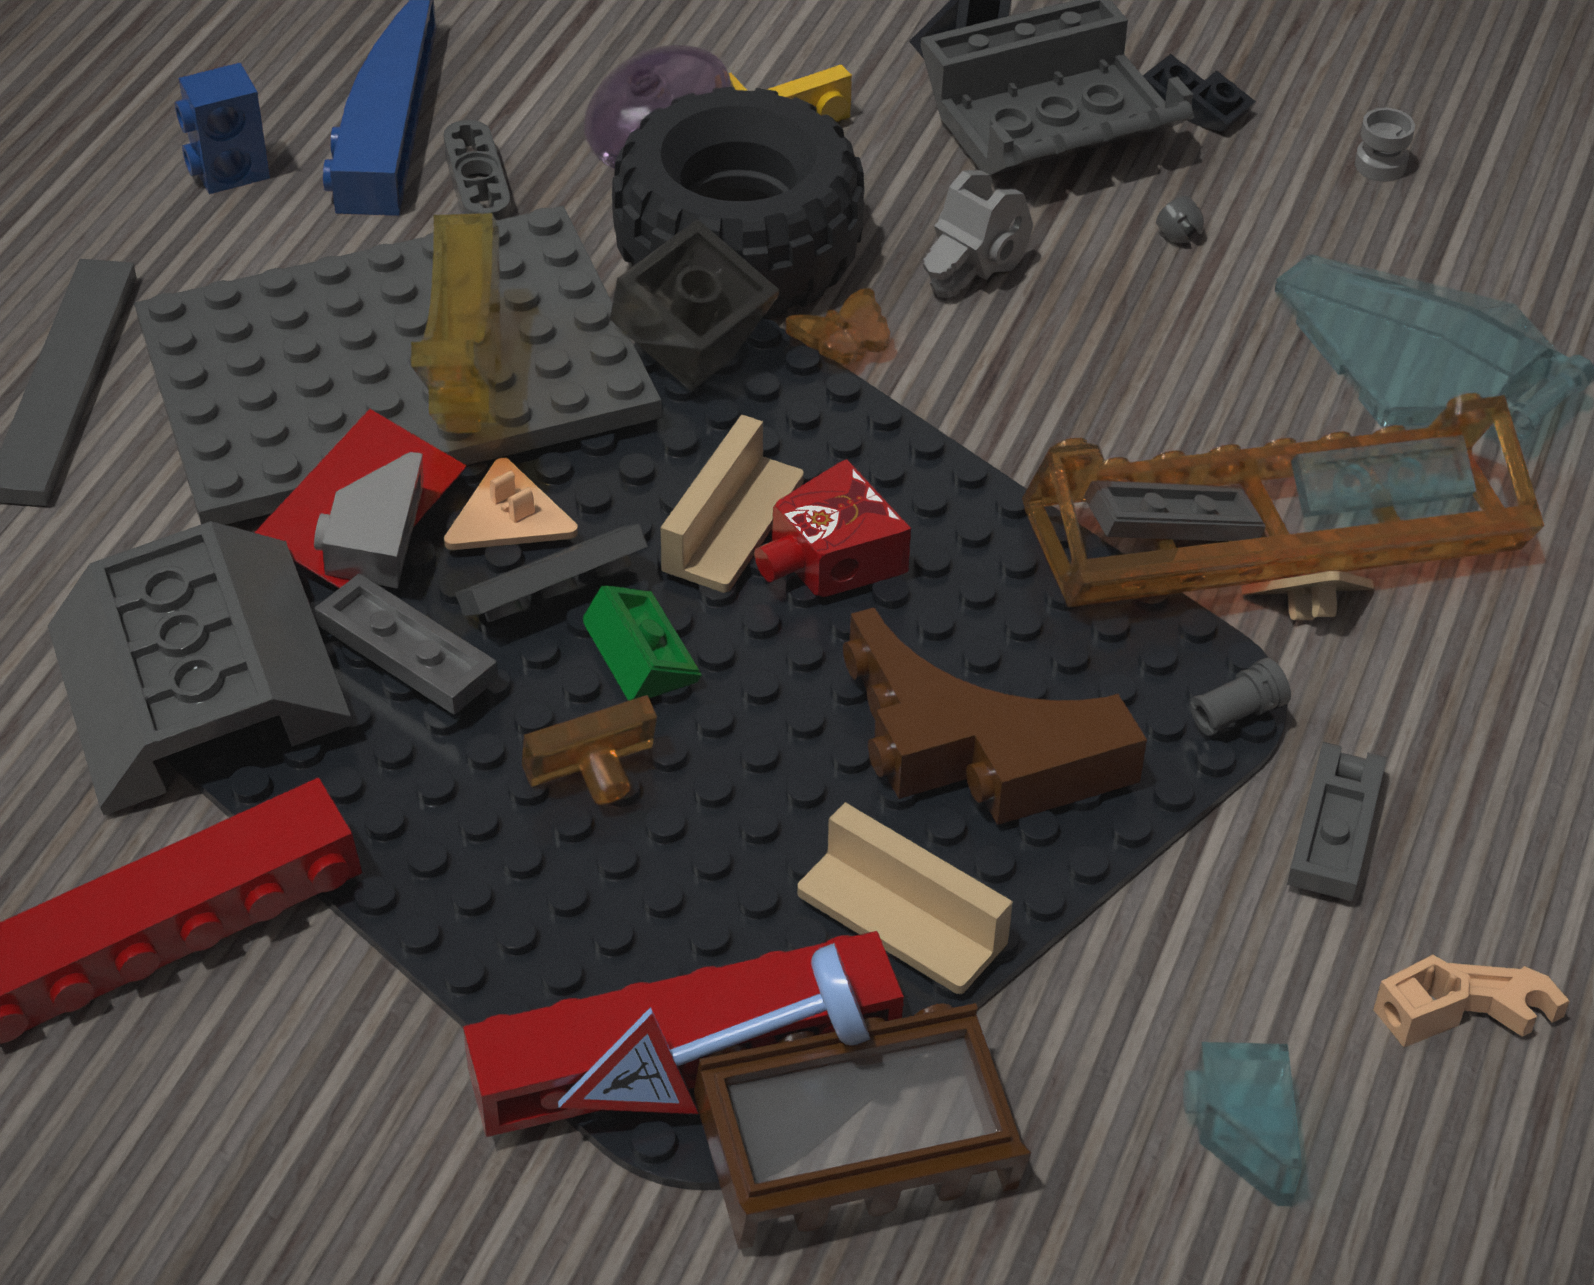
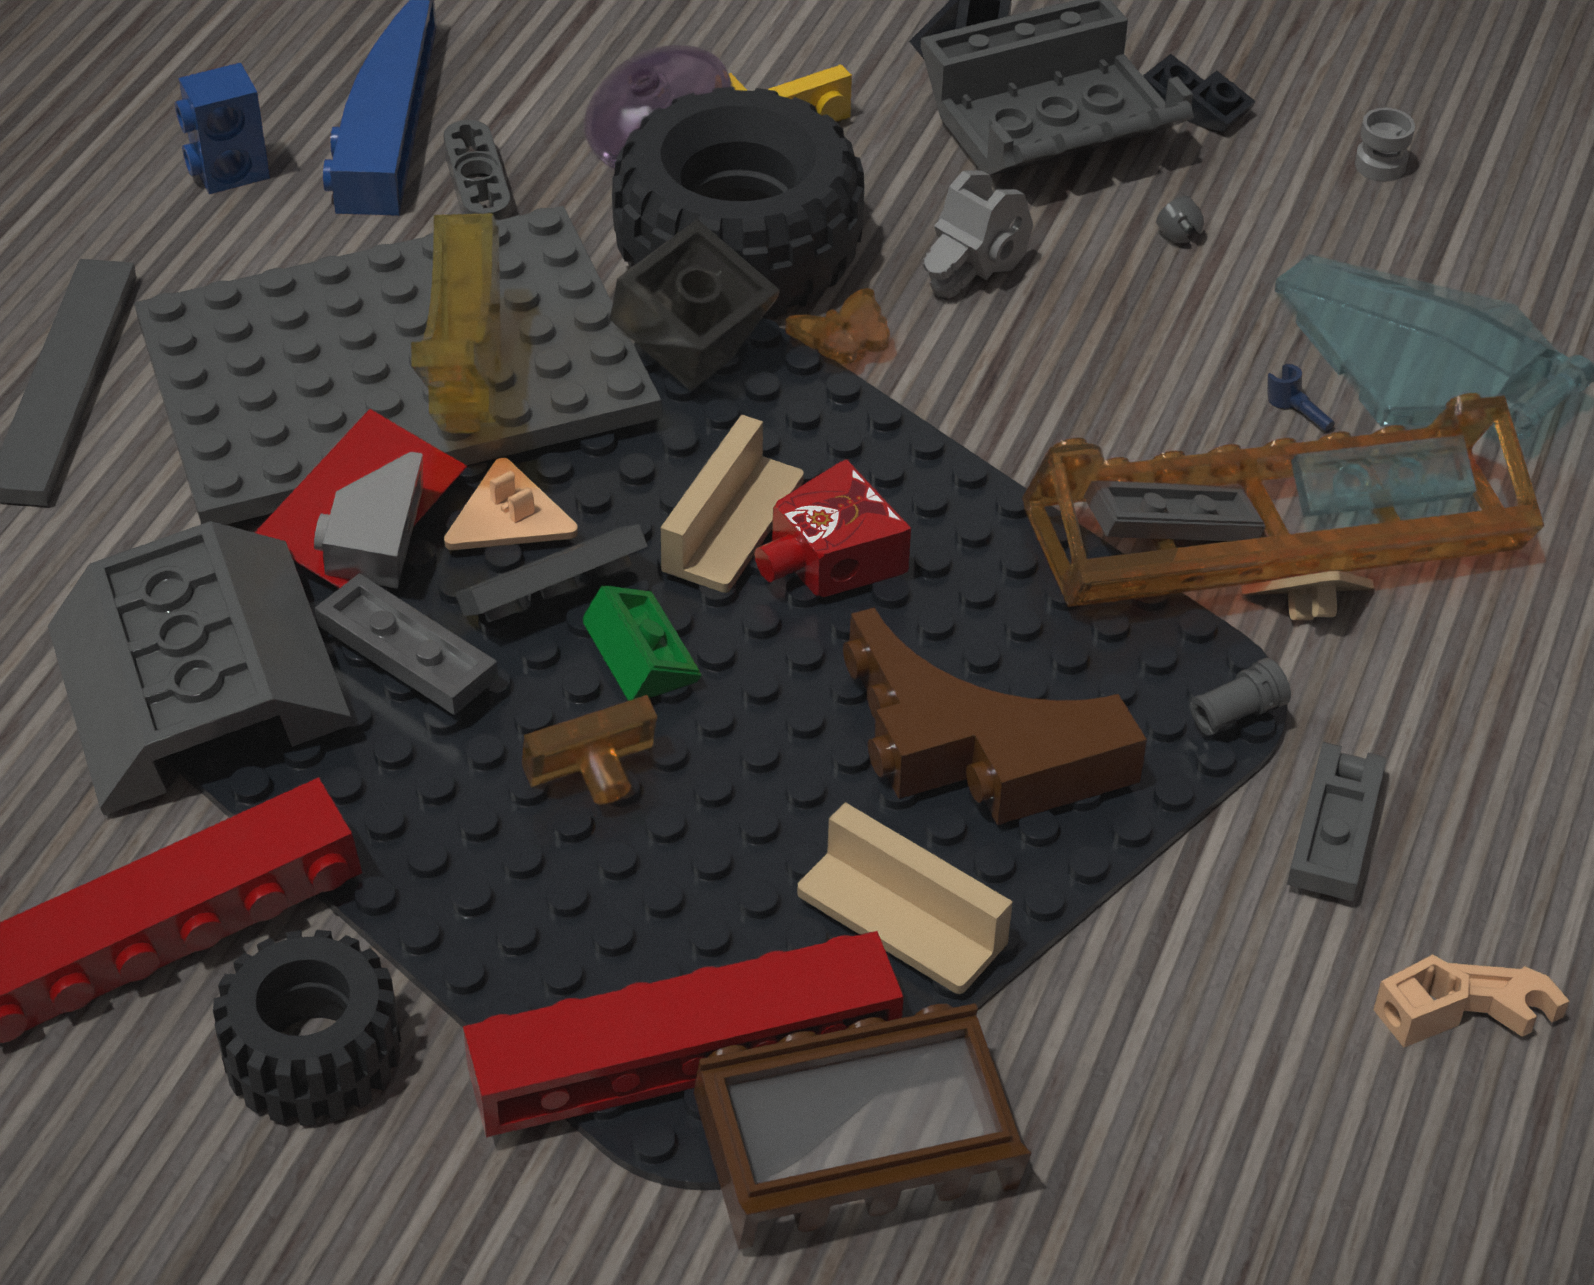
(318, 1070): none -> black tyre
(645, 1074): light blue piece -> none
(1248, 1113): clear light blue slope -> none
(1288, 393): none -> dark blue hand

